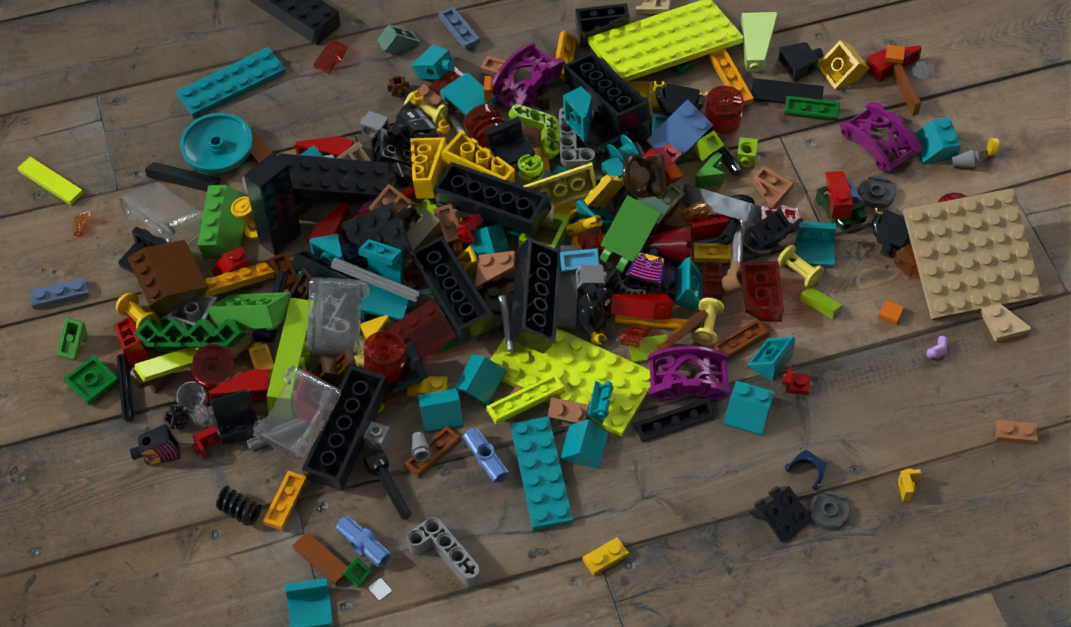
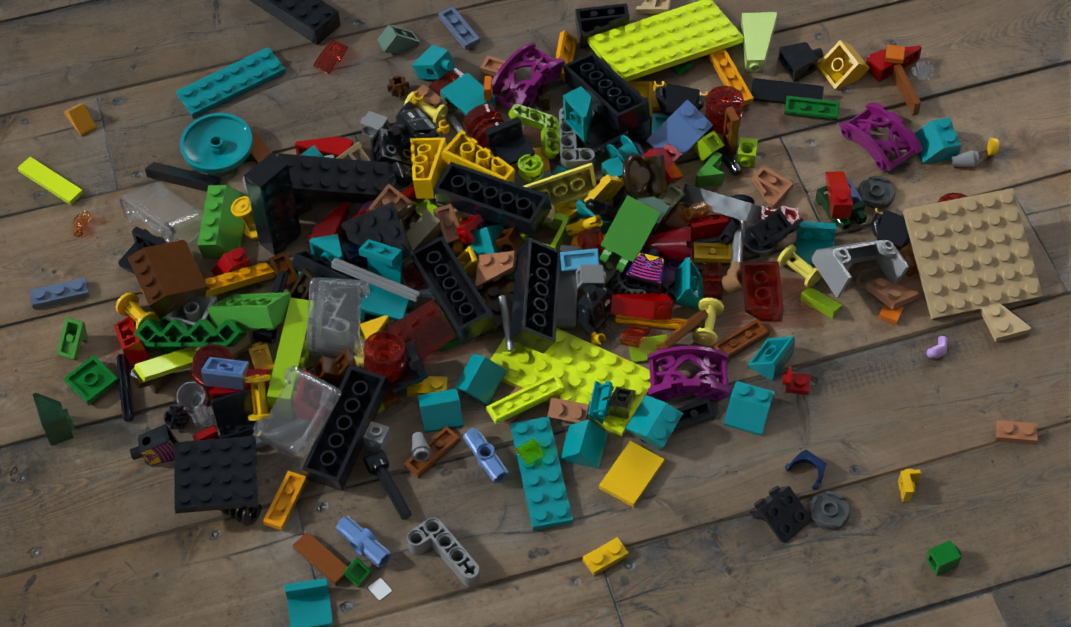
(54, 419): none -> clear green slope
(80, 119): none -> light orange slope
(215, 474): none -> black plate
(224, 373): none -> medium blue slope
(258, 396): none -> yellow hose
(509, 240): none -> reddish brown brick
(529, 451): none -> clear neon green slope
(601, 208): none -> black axle
(621, 402): none -> black slope
(631, 473): none -> yellow tile
(654, 421): none -> teal slope
(731, 130): none -> dark orange tile
(831, 262): none -> light grey windscreen
(891, 293): none -> nougat wing
(943, 557): none -> green brick

